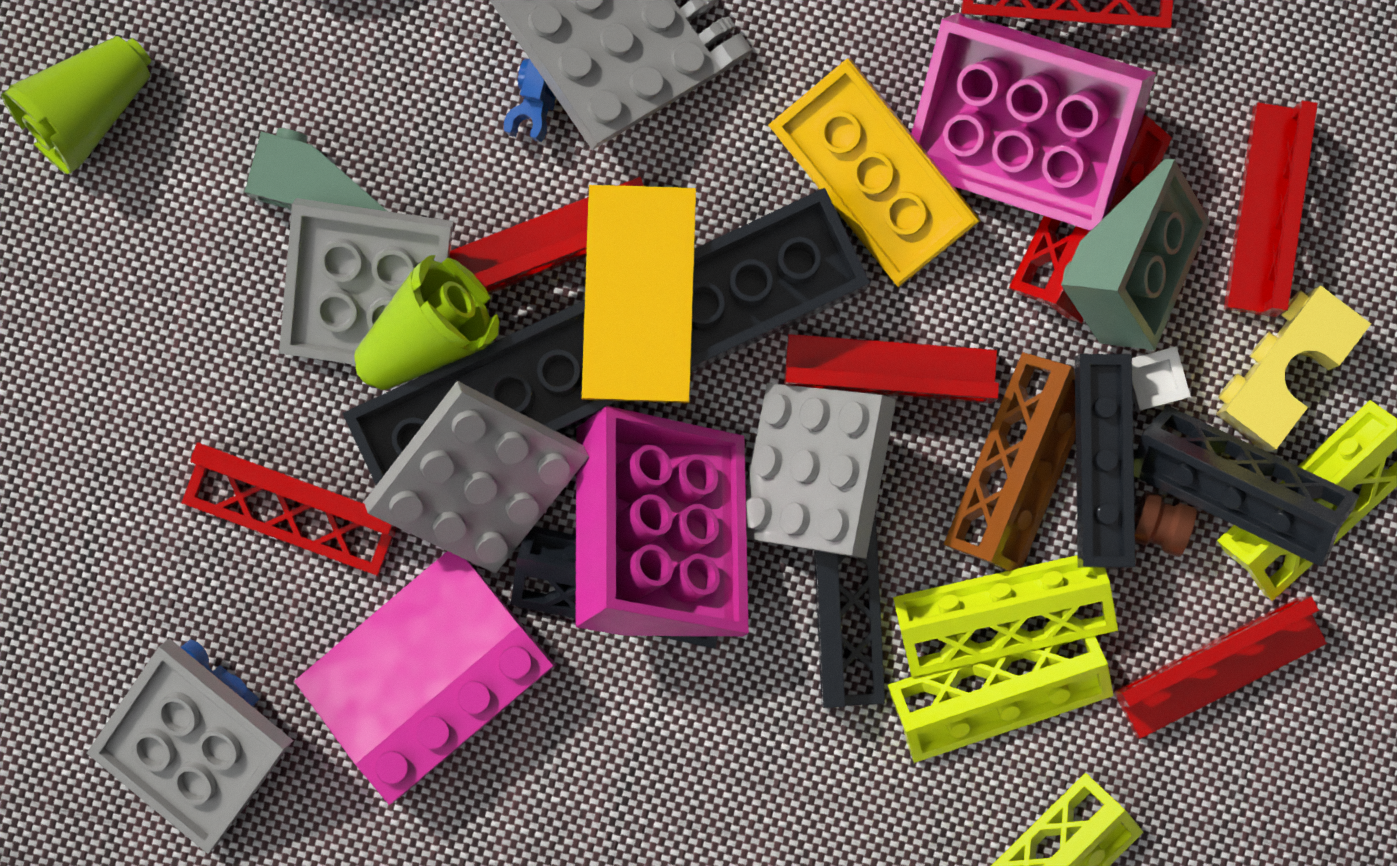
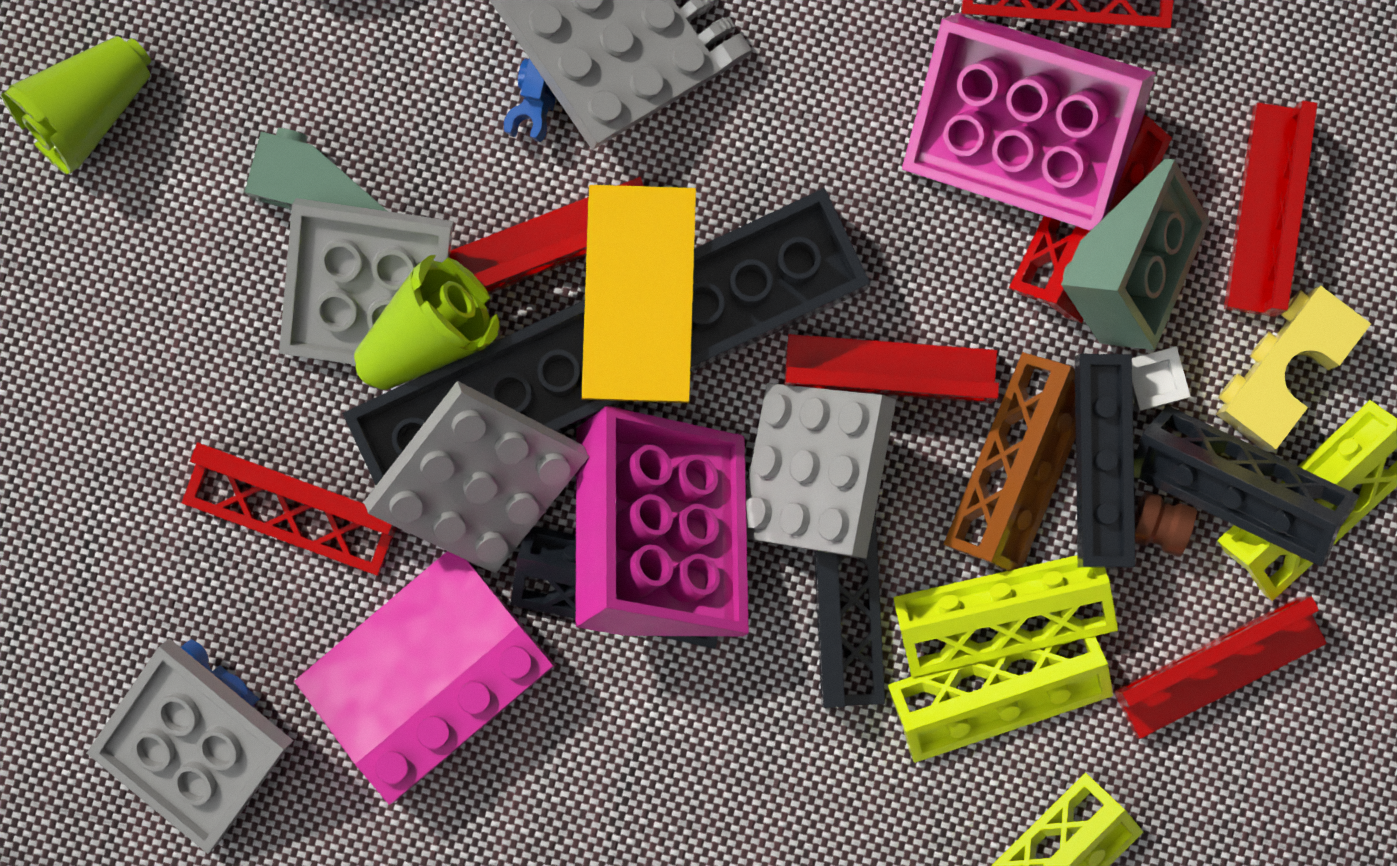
(874, 172): yellow tile -> none

